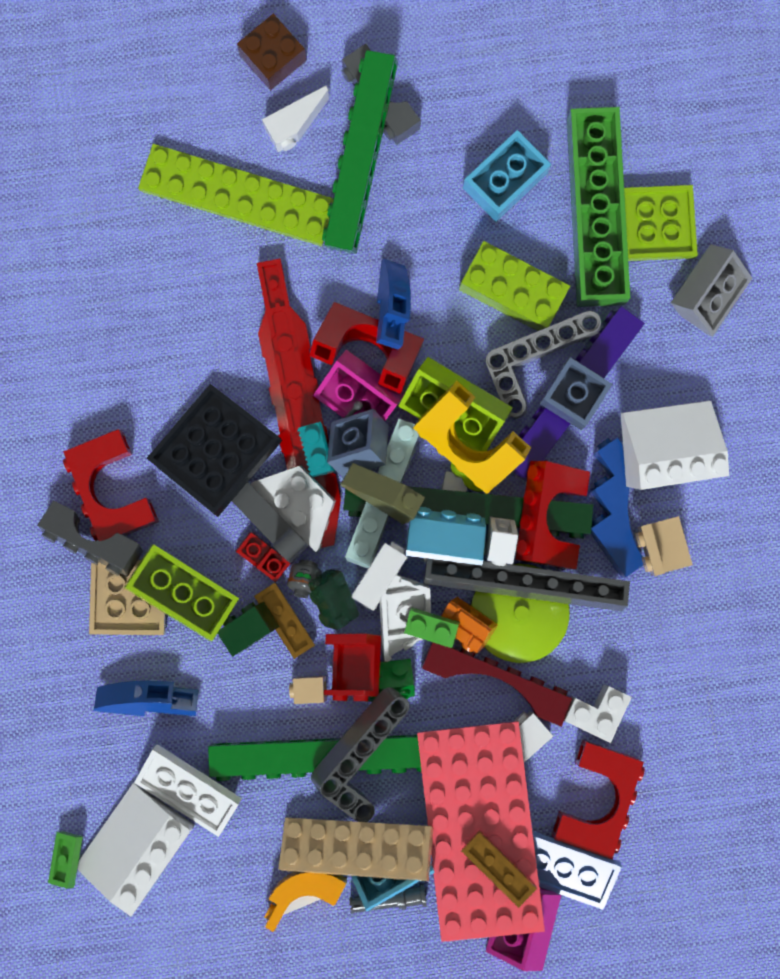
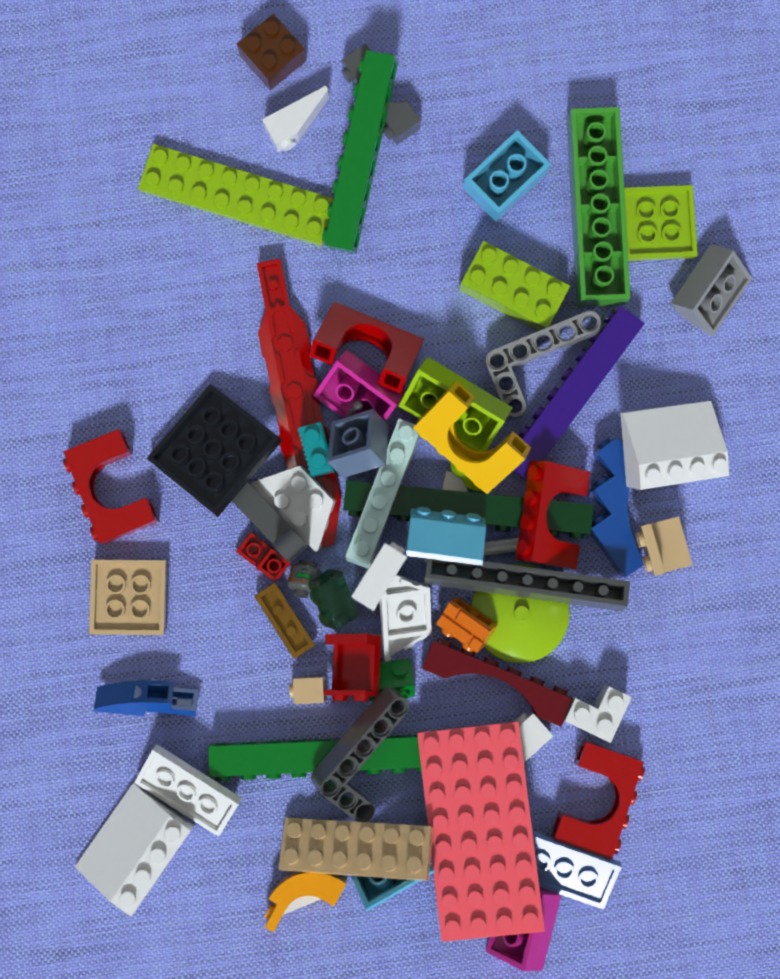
(65, 859): bright green plate -> none
(116, 553): dark grey arch -> none
(181, 592): lime brick -> none
(248, 628): dark green brick -> none
(383, 493): olive slope -> none
(394, 302): blue slope -> none
(404, 899): dark grey pin -> none
(431, 627): bright green plate -> none
(499, 869): pearl gold plate -> none
(501, 541): white brick -> none
(576, 394): sand blue brick -> none

